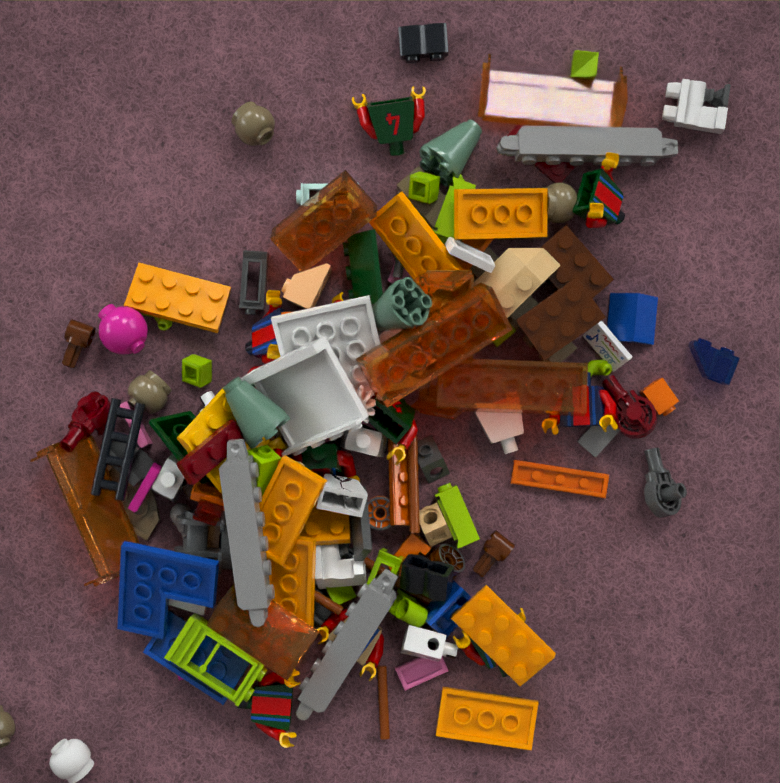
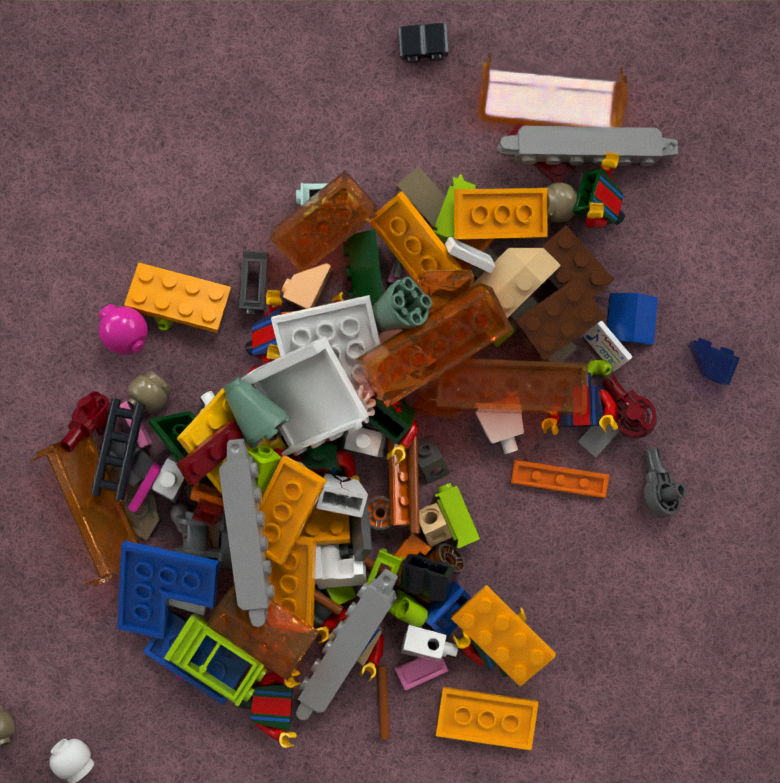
(79, 337): reddish brown axle -> none
(196, 370): lime slope -> none
(253, 124): dark tan piece -> none
(392, 119): dark green torso -> none
(424, 187): lime slope -> none
(450, 151): sand green cone -> none
(495, 550): reddish brown axle -> none
(584, 64): lime slope -> none
(660, 396): orange brick -> none
(690, 109): white hips -> none

